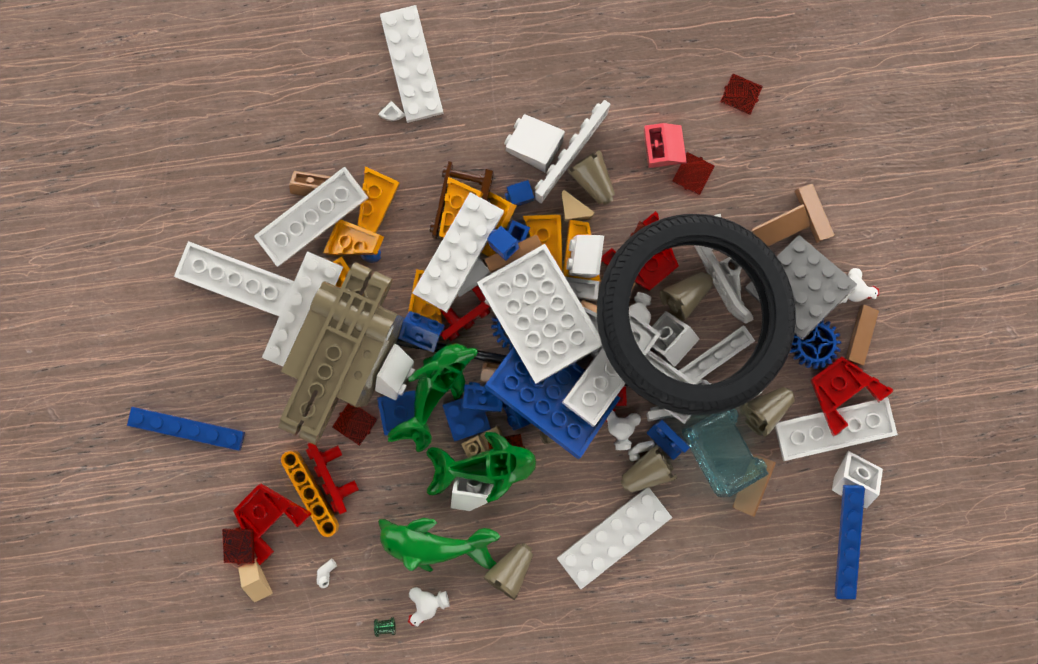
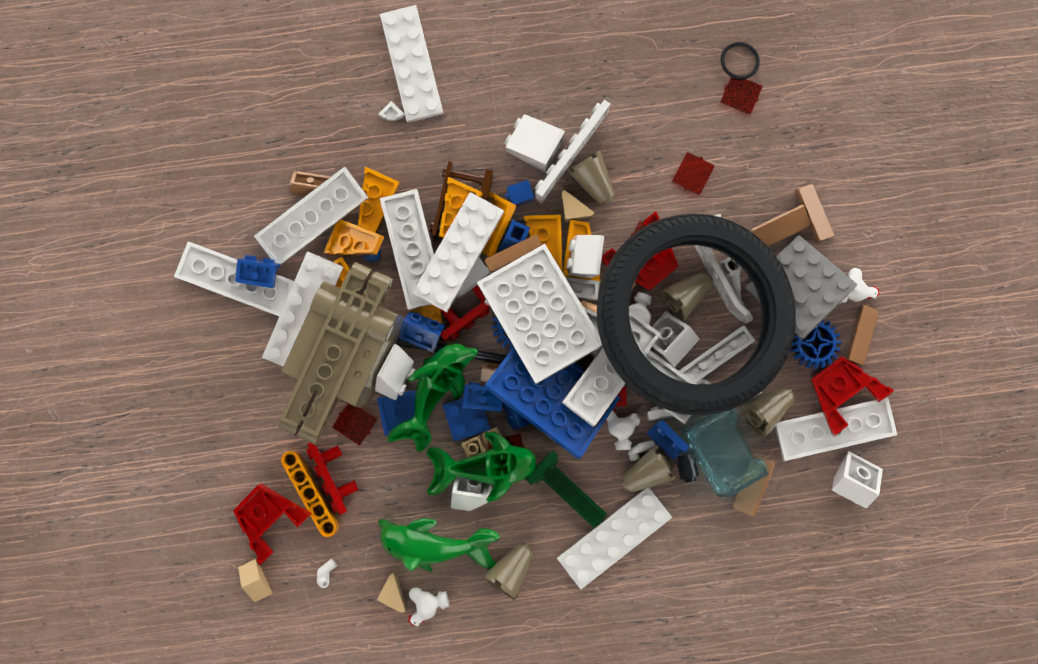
(186, 428): blue plate -> none
(238, 546): clear red piece -> none
(256, 272): none -> blue bracket
(384, 627): clear green bush -> none
(392, 594): none -> tan slope
(408, 240): none -> white plate
(502, 243): blue brick -> none
(566, 489): none -> dark green bracket
(664, 145): coral slope -> none
(687, 468): none -> black brick
(738, 76): none -> black tyre
(849, 541): blue plate -> none

